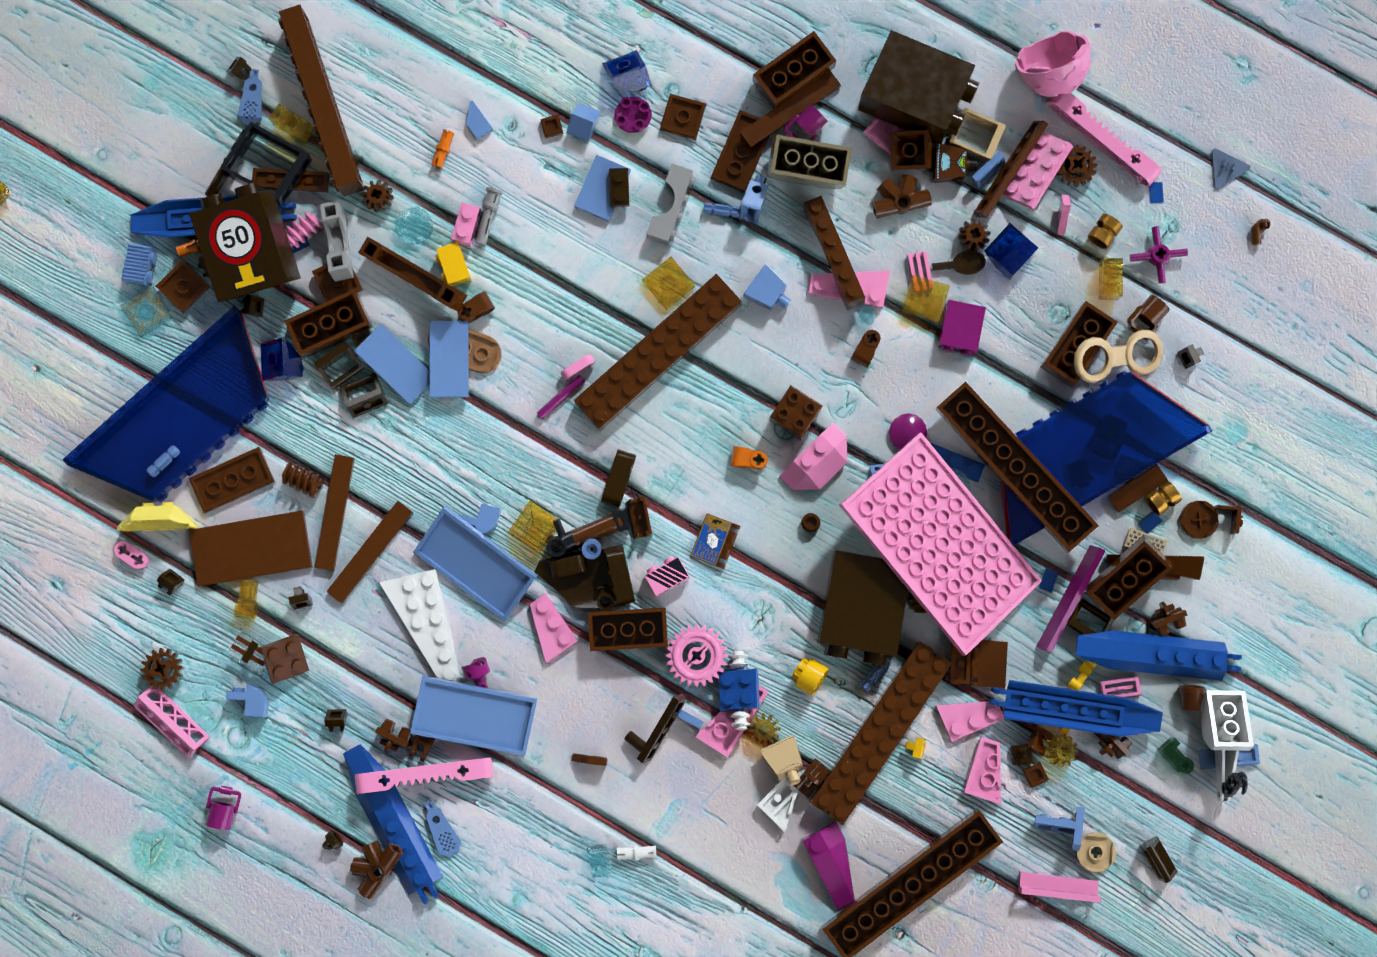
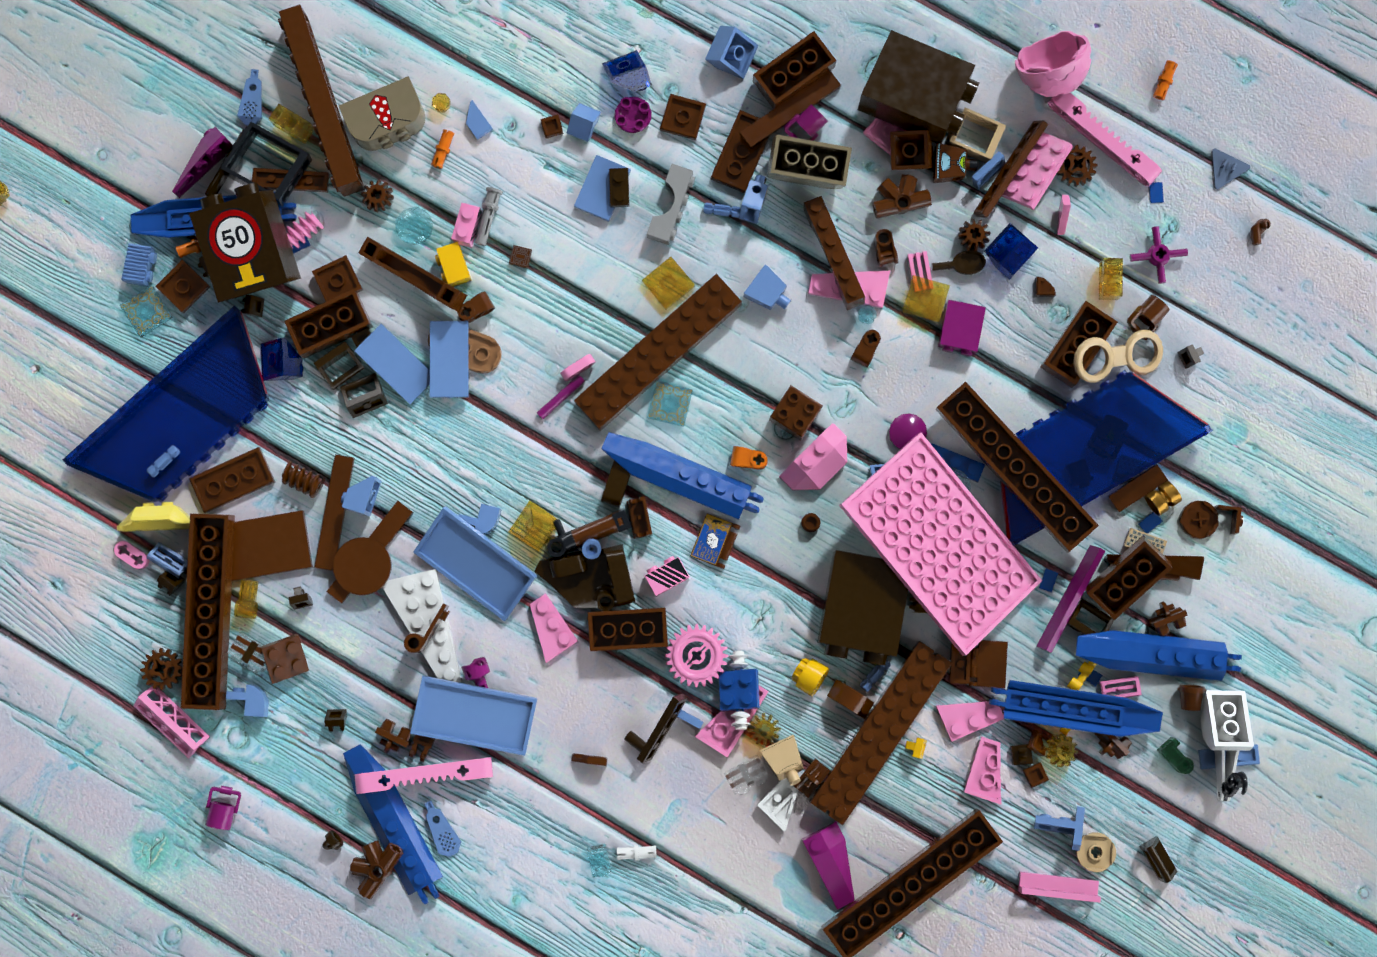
(162, 563): none -> medium blue tile
(207, 611): none -> reddish brown brick
(208, 153): none -> magenta wedge
(237, 66): dark brown tile -> none
(339, 254): light grey arch -> none
(362, 496): none -> medium blue slope
(362, 566): none -> reddish brown tile
(384, 115): none -> dark tan brick
(417, 643): none -> reddish brown door
(441, 102): none -> clear yellow tile
(520, 256): none -> reddish brown tile
(670, 403): none -> clear light blue plate
(681, 475): none -> blue hinge
(731, 51): none -> medium blue slope
(746, 775): none -> clear brick
(850, 699): none -> reddish brown brick
(885, 249): none -> reddish brown piece
(1044, 288): none -> reddish brown tile
(1093, 678): none -> blue sticker
(1106, 228): pearl gold wheel -> none
(1165, 80): none -> orange pin

